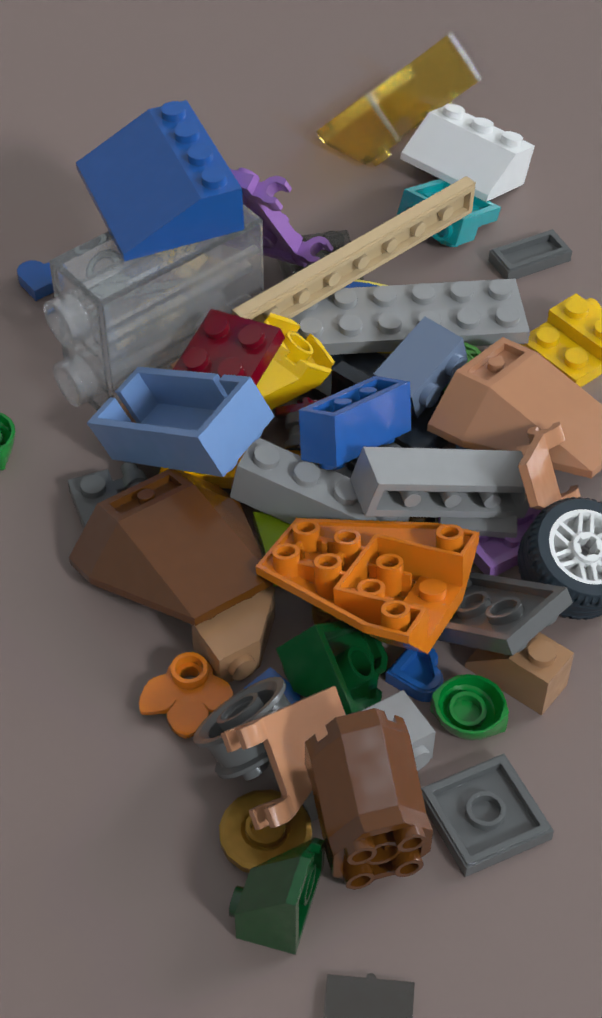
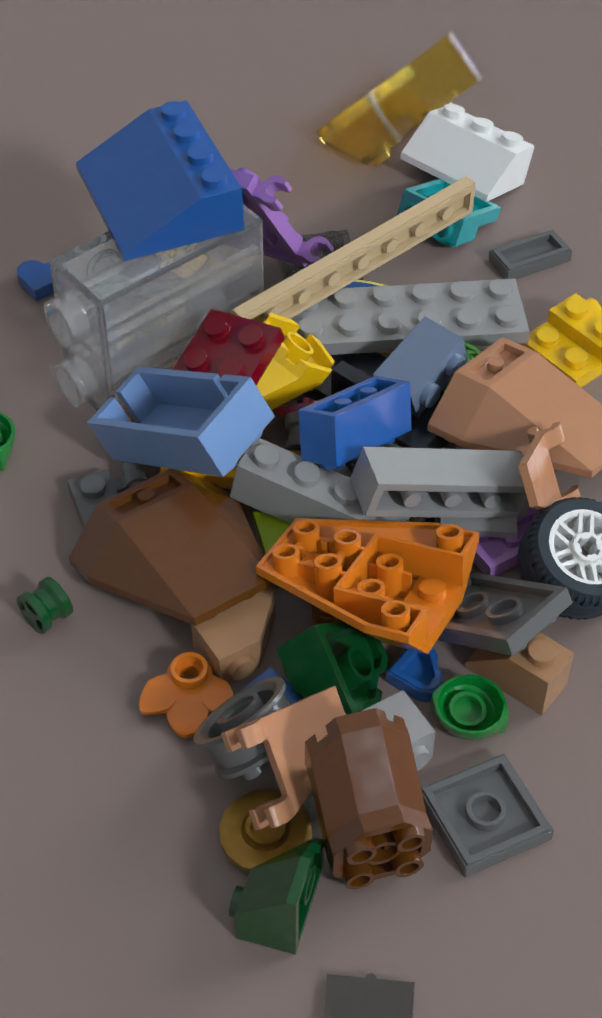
(44, 605): none -> dark green wheel

